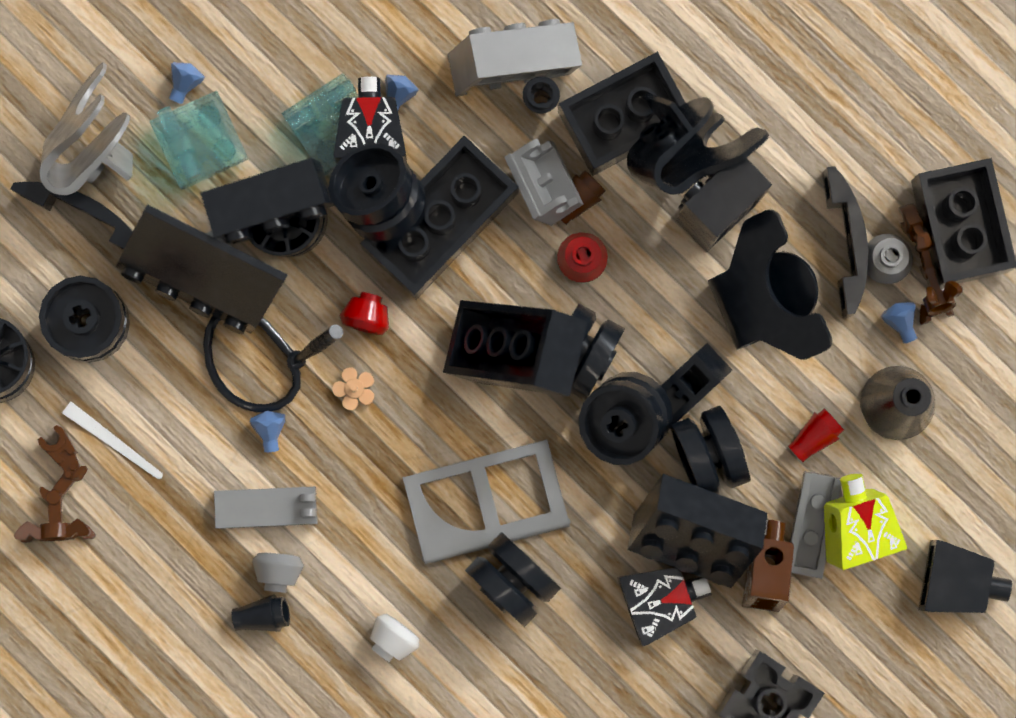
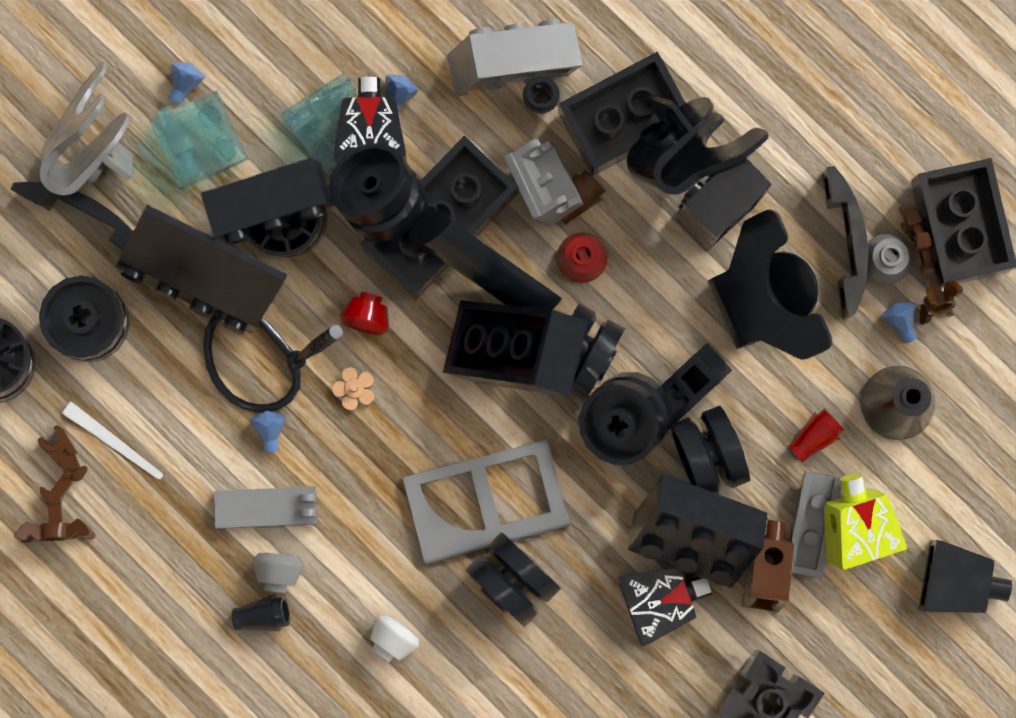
(480, 262): none -> black brick

